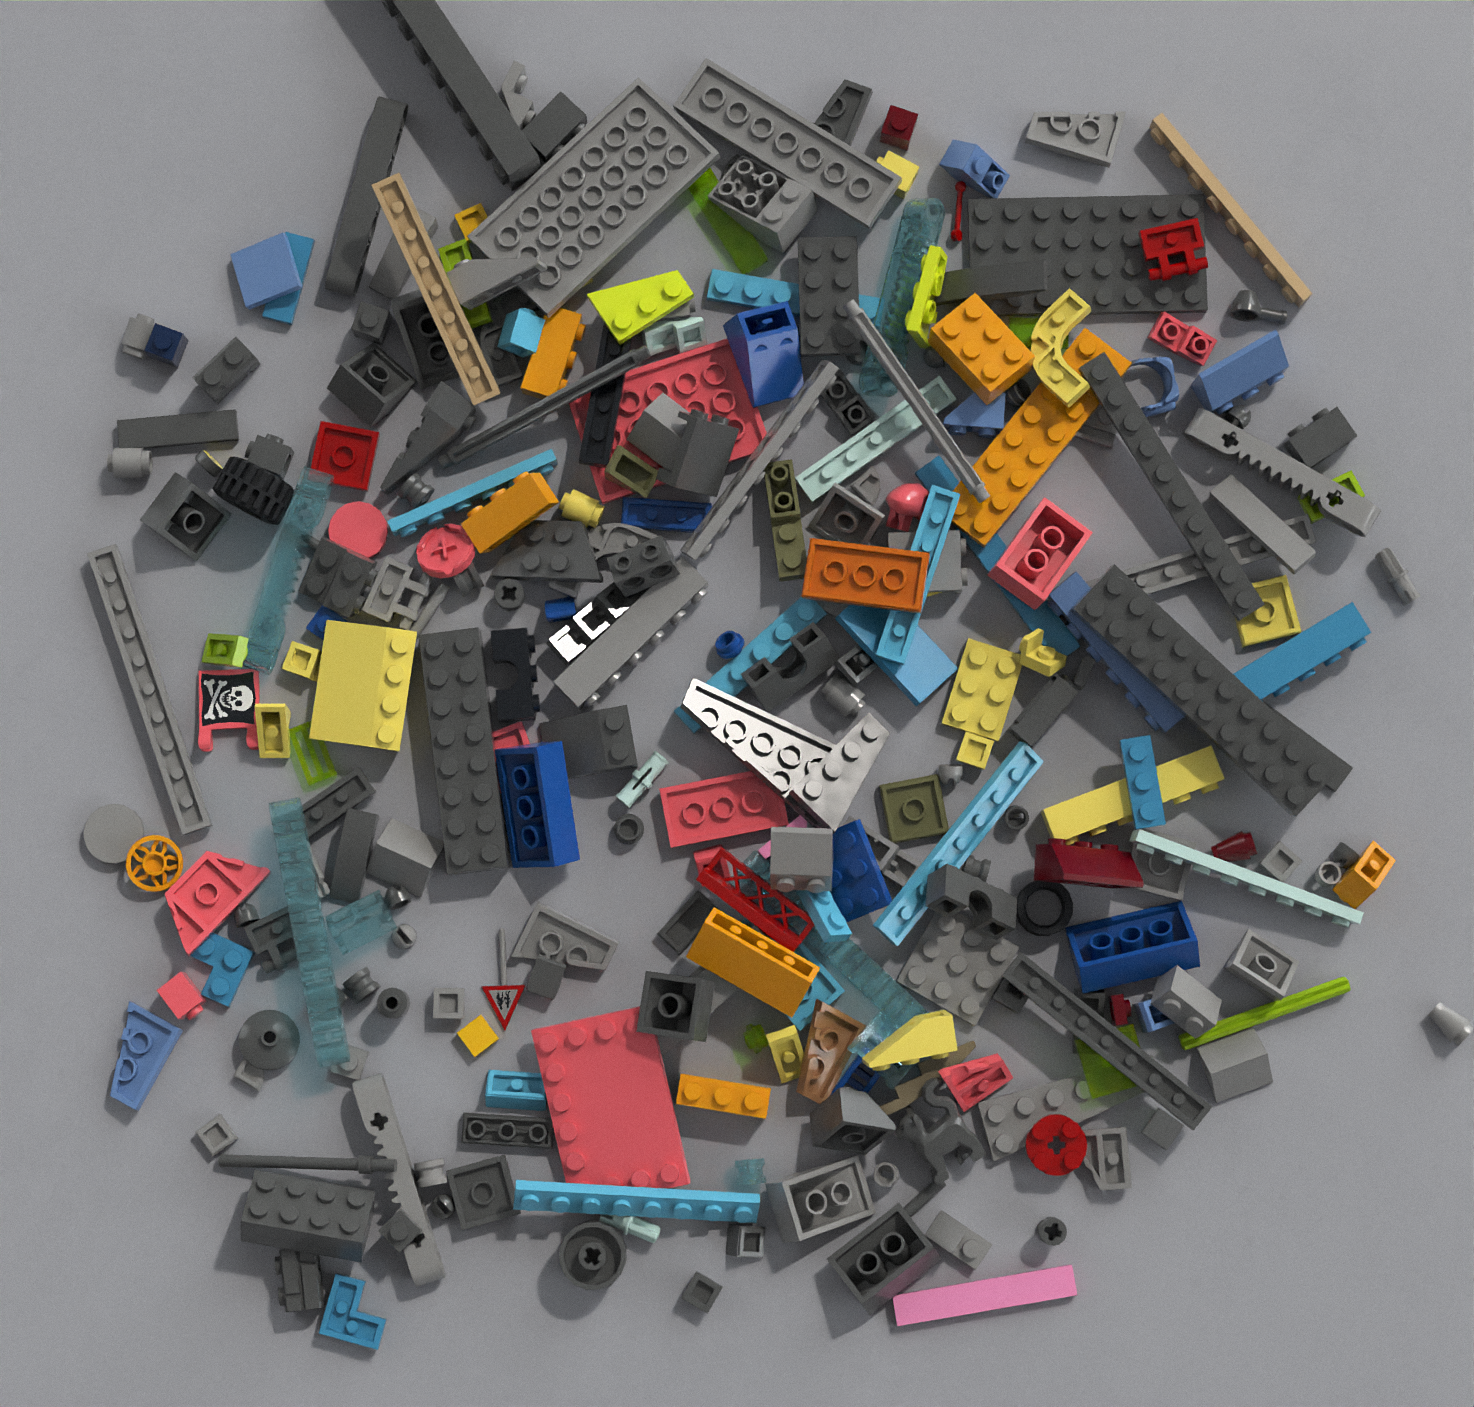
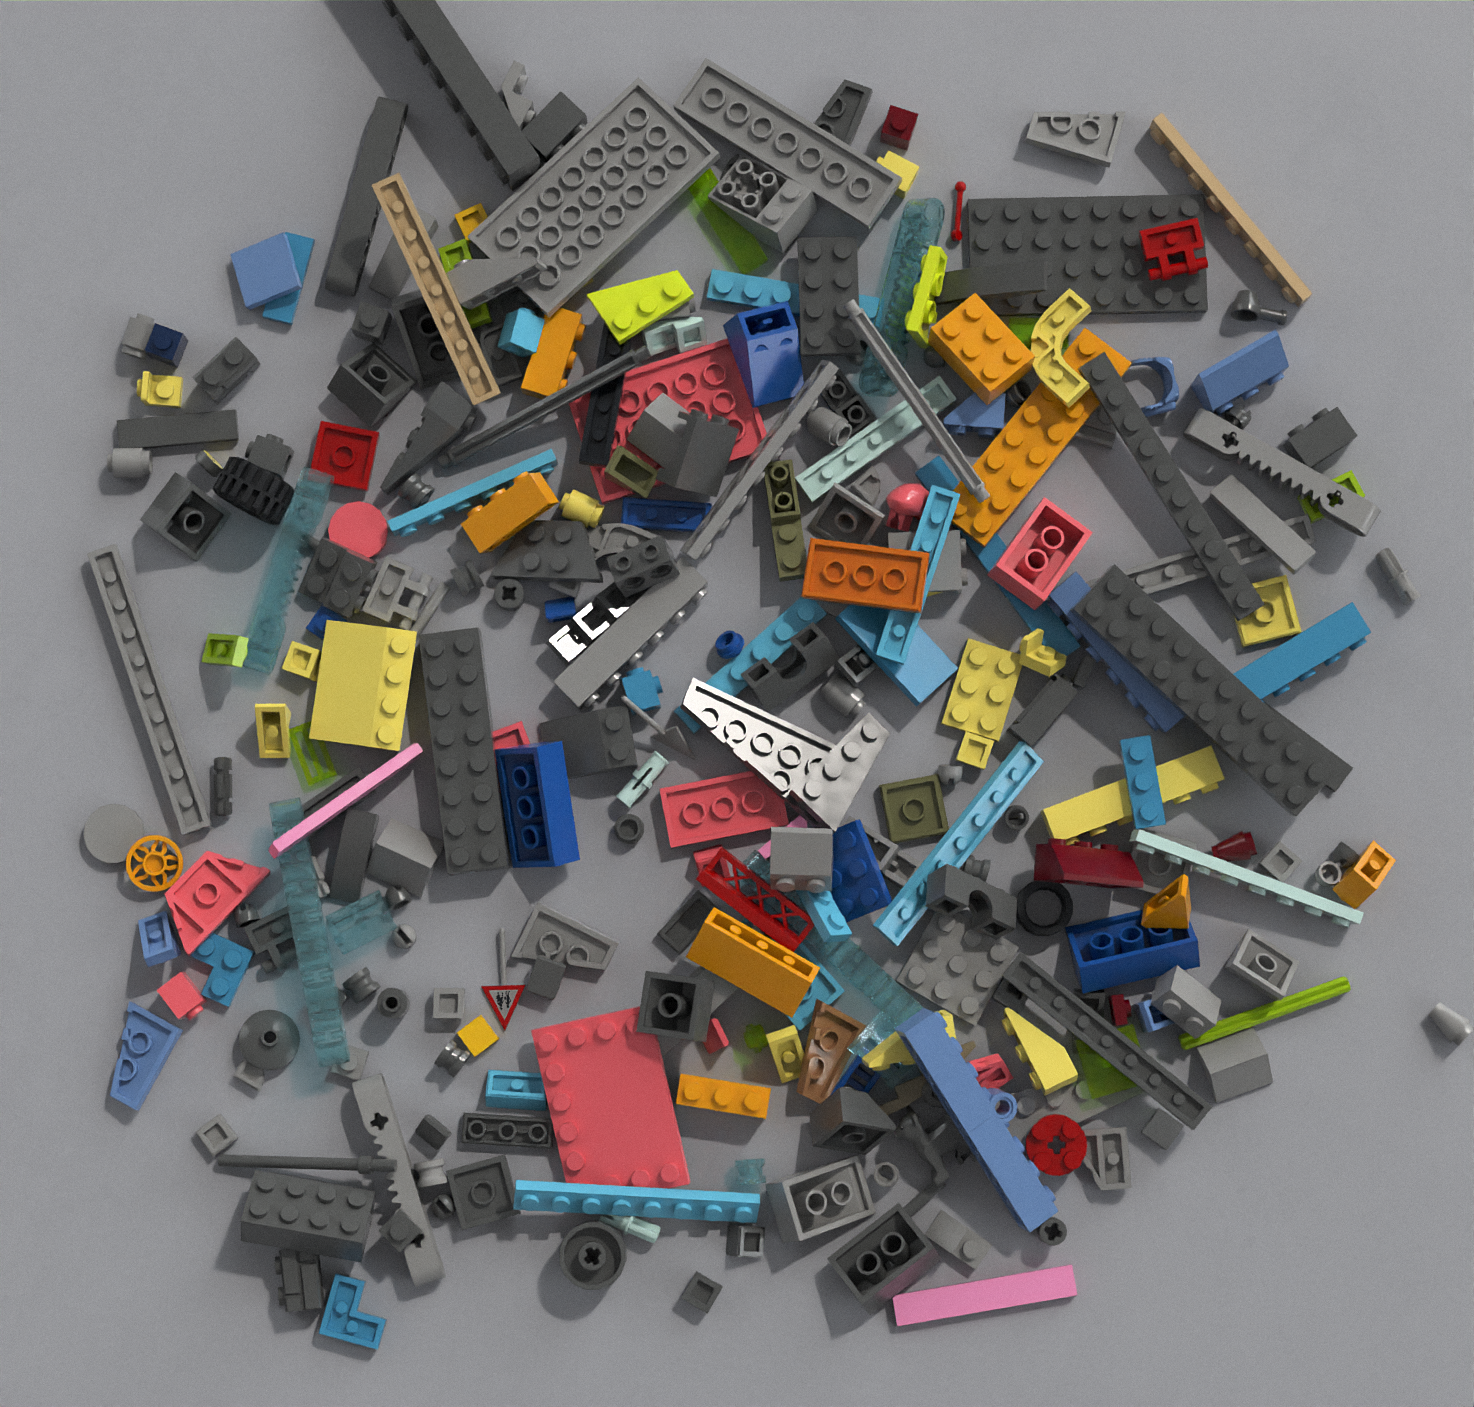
(158, 939): none -> medium blue slope
(160, 390): none -> light yellow bracket
(223, 786): none -> dark grey axle
(228, 702): flag -> none
(345, 800): none -> bright pink tile
(433, 1131): none -> dark grey slope
(445, 551): coral tile -> none
(452, 1058): none -> dark grey wheel
(517, 702): black arch -> none
(642, 689): none -> dark azure brick
(670, 737): none -> light grey piece
(716, 1037): none -> coral slope
(829, 426): none -> light grey brick
(975, 168): medium blue slope -> none
(976, 1118): none -> medium blue hinge
(1046, 1057): none -> light yellow slope
(1169, 907): none -> light orange slope
(1182, 339): coral slope -> none

